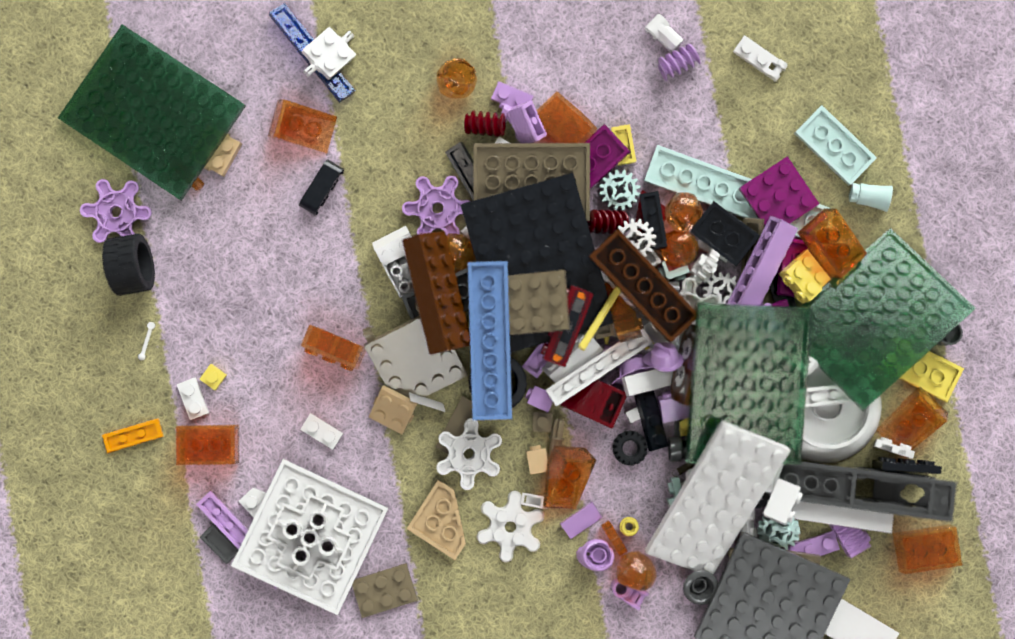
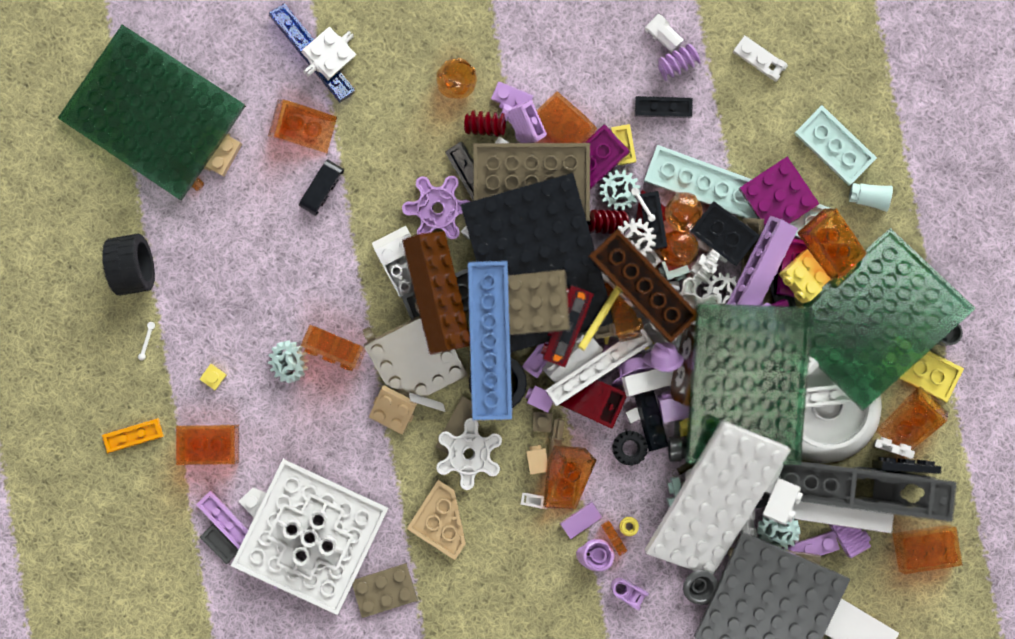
(107, 202): lavender plate -> none
(192, 398): white plate -> none
(287, 362): none -> light aqua gear
(321, 431): white plate -> none
(460, 251): clear orange piece -> none
(510, 540): white plate -> none
(635, 192): none -> white hinge
(636, 571): clear orange piece -> none
(663, 107): none -> black plate

